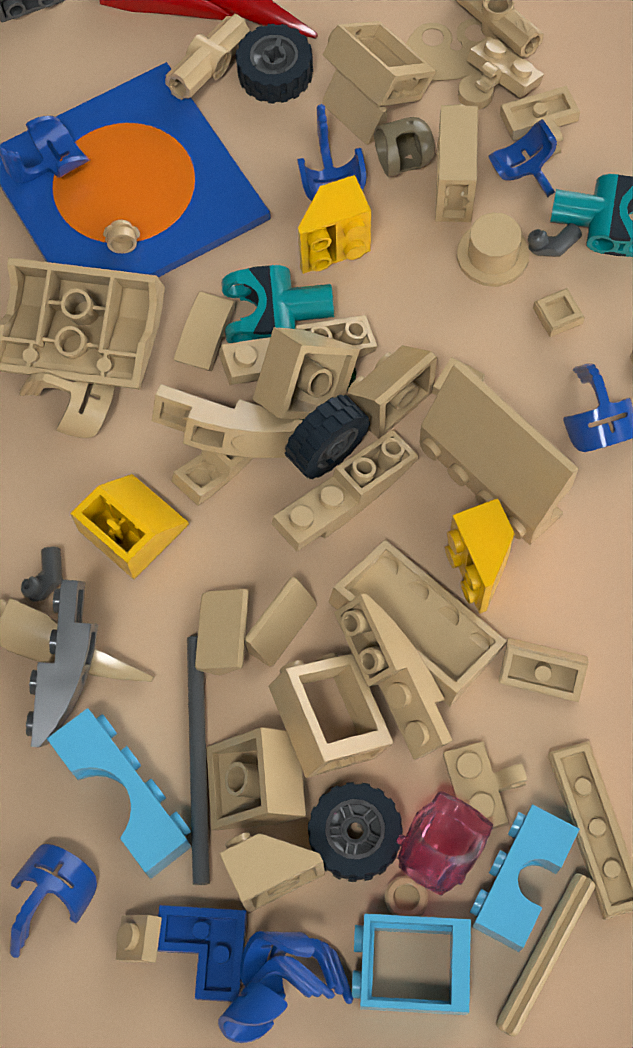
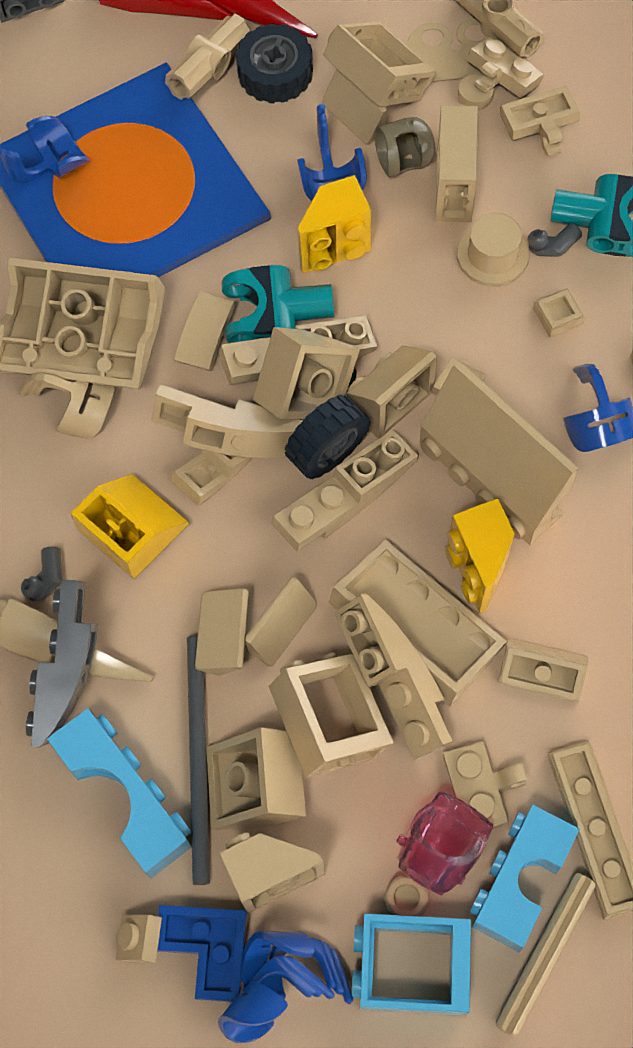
(76, 898): blue helmet -> none
(121, 236): tan plate -> none
(373, 814): black wheel -> none
(508, 157): blue helmet -> none

